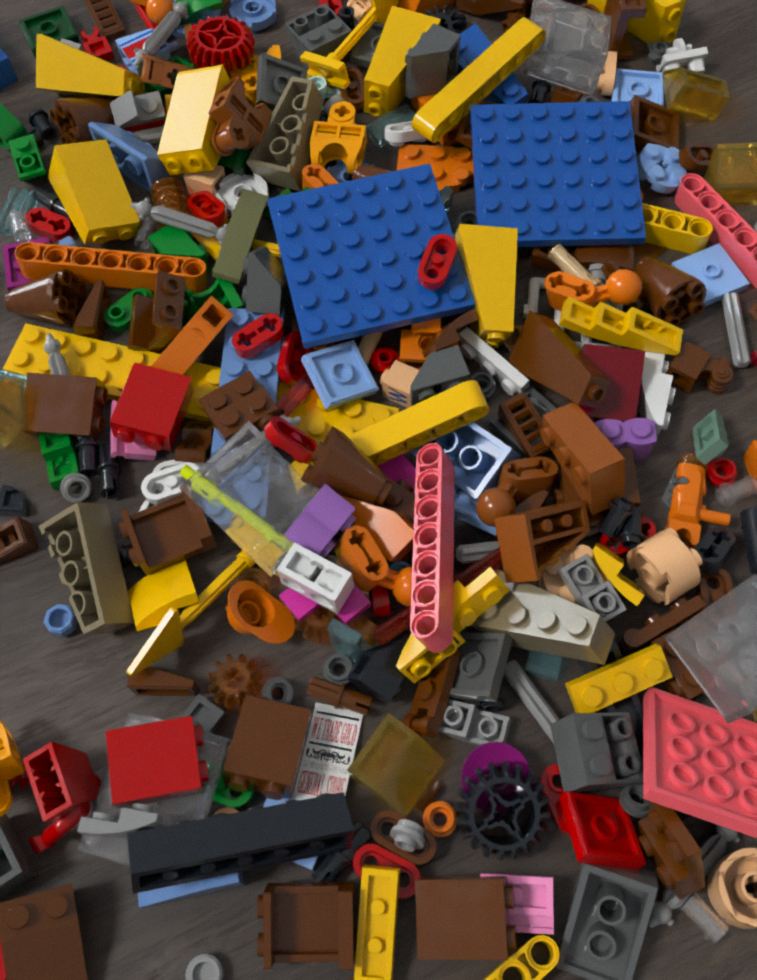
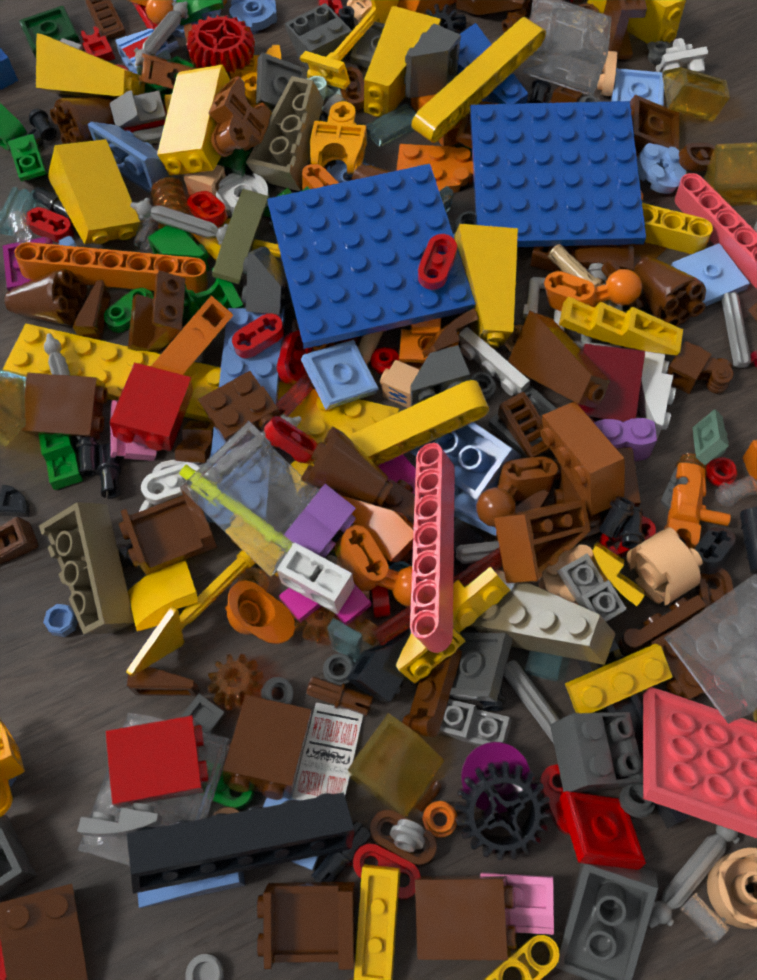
(62, 789): red torso -> none
(81, 494): light grey plate -> none
(402, 132): white plate -> none
(672, 849): reddish brown plate -> none

